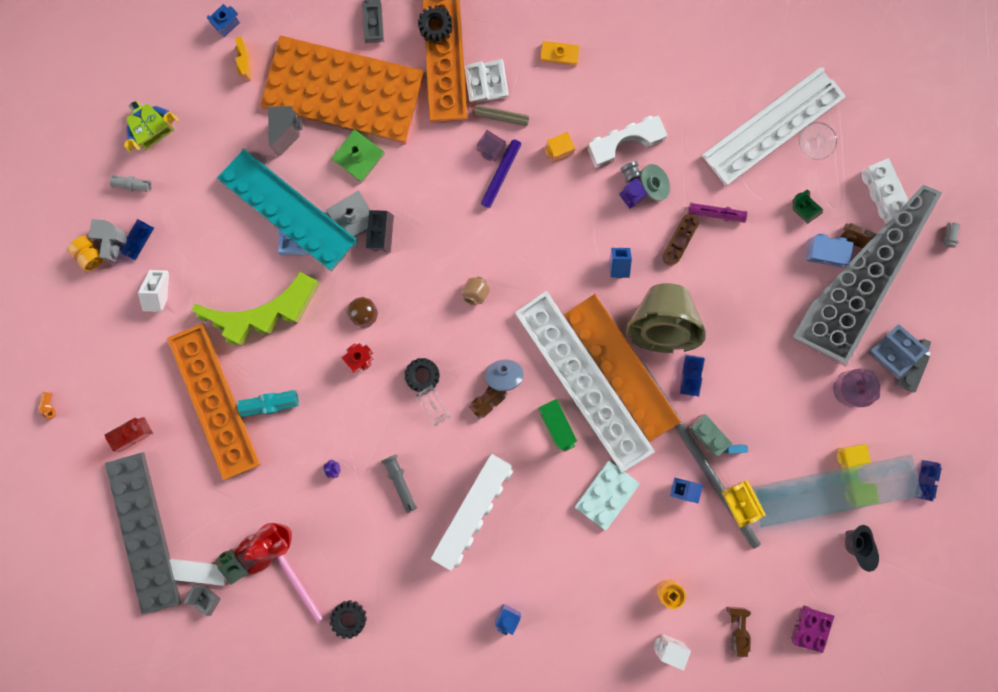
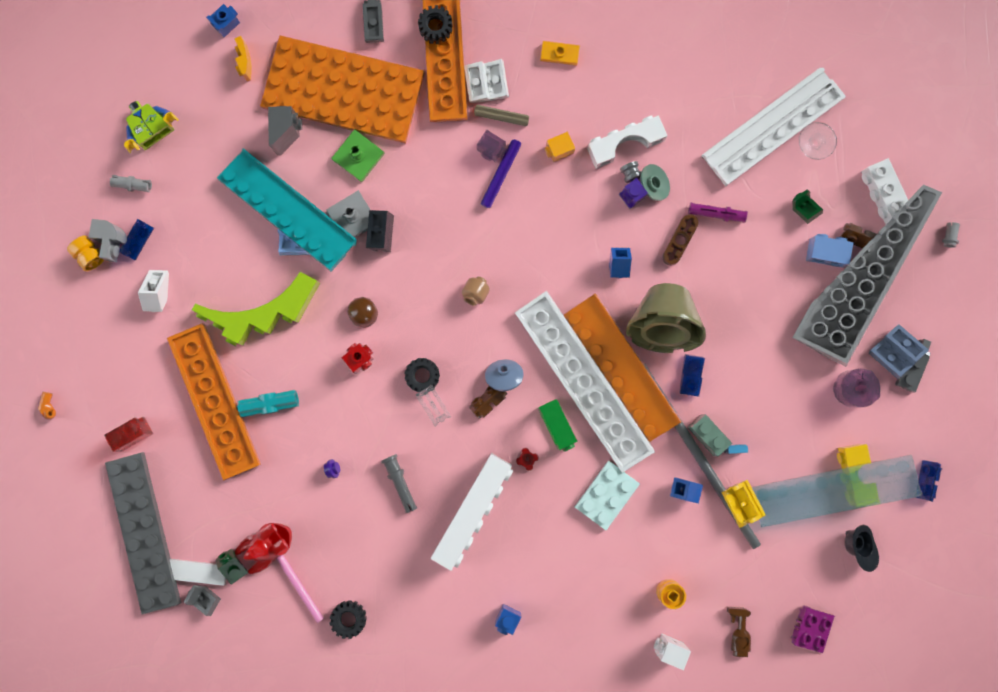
(527, 464): none -> red plate

